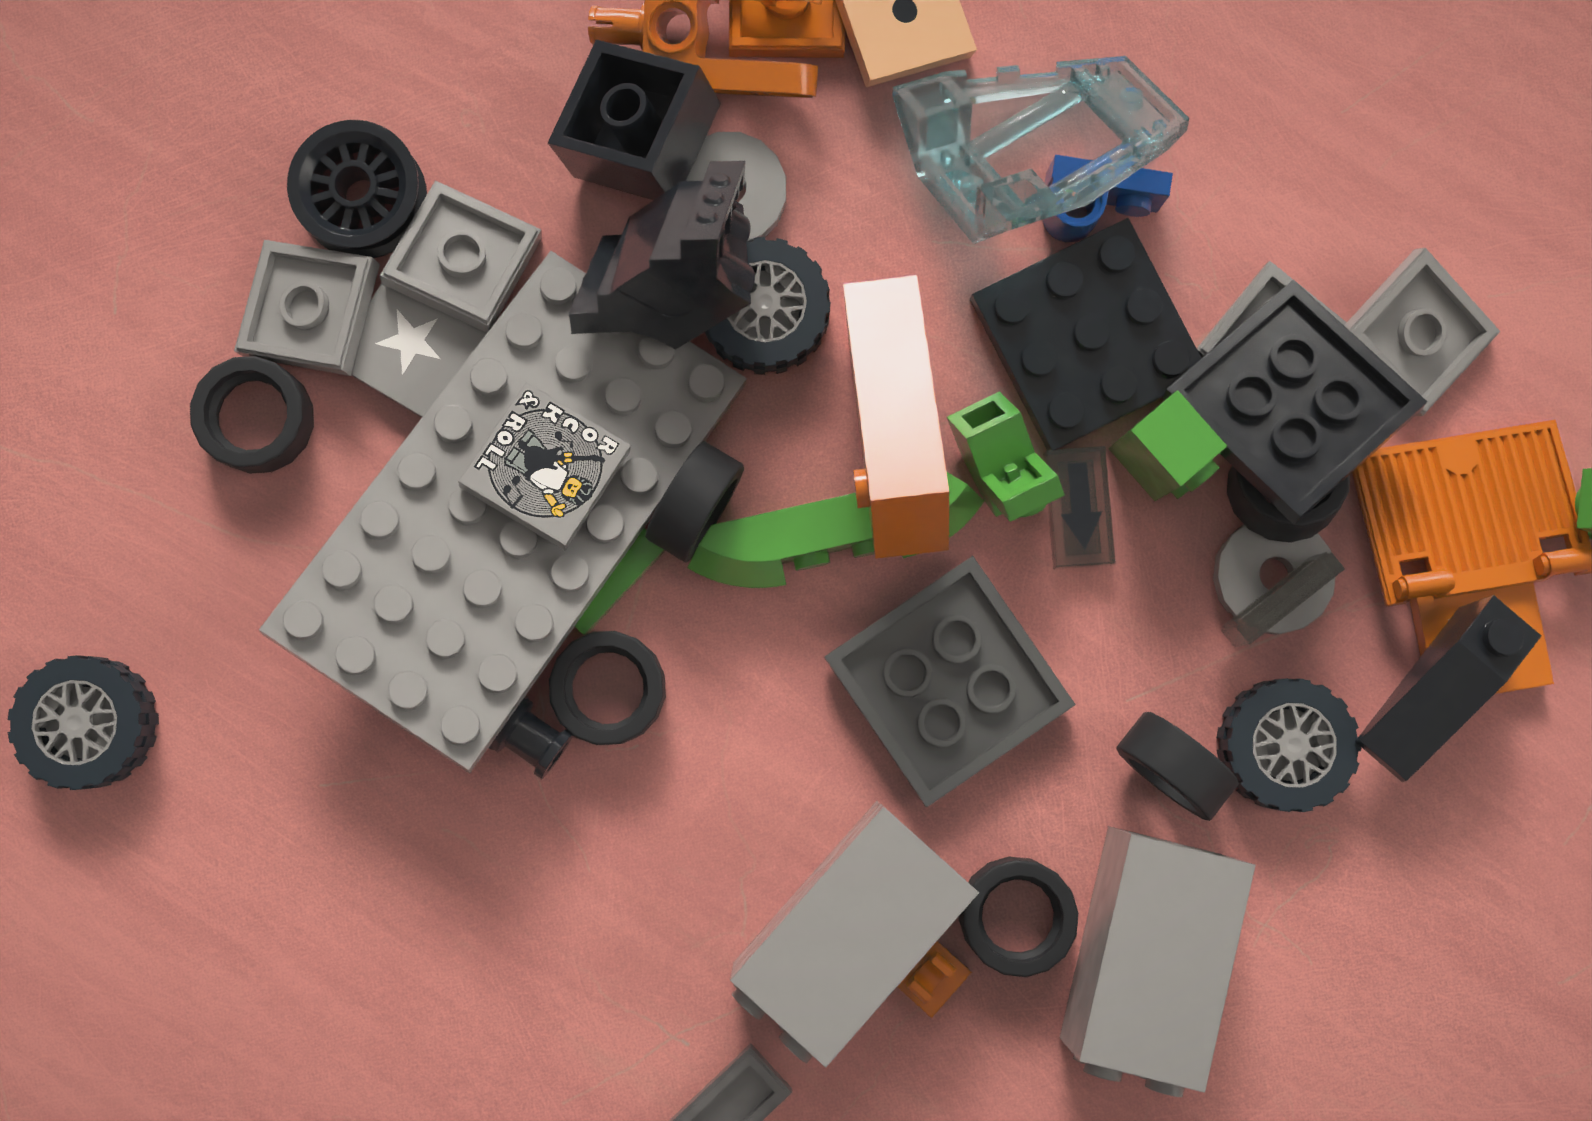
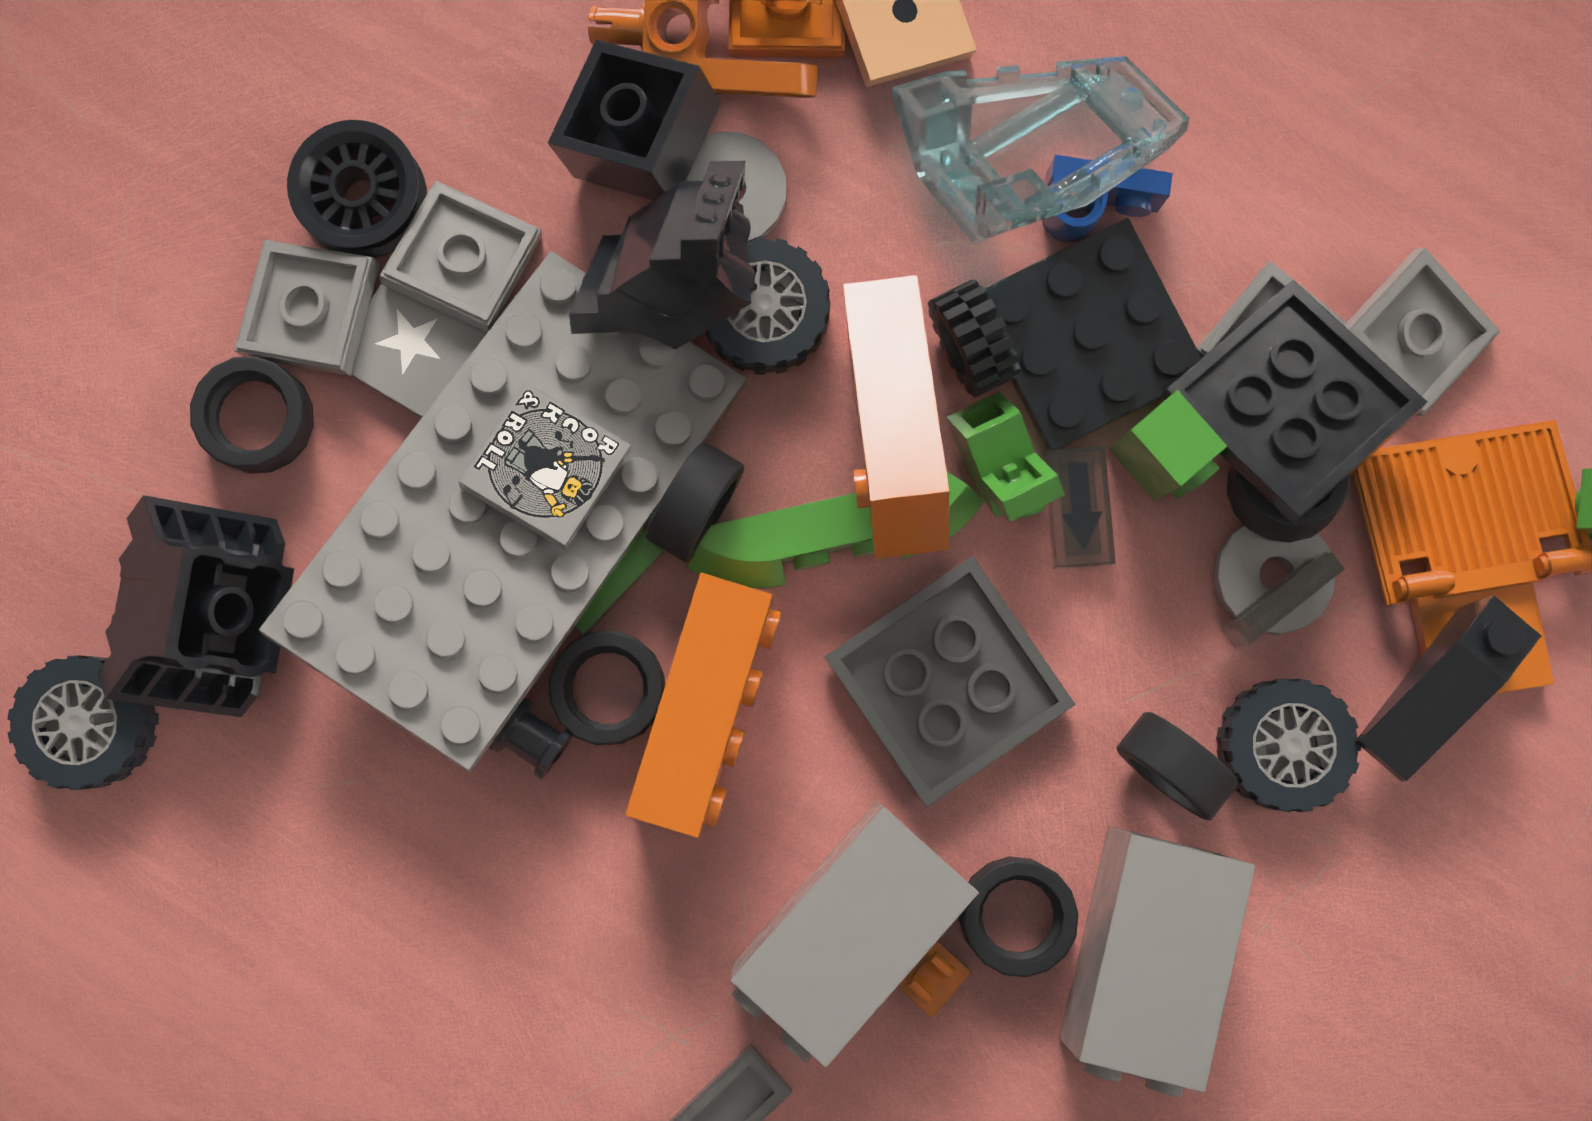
(193, 608): none -> black slope
(701, 706): none -> orange brick
(974, 338): none -> black tyre

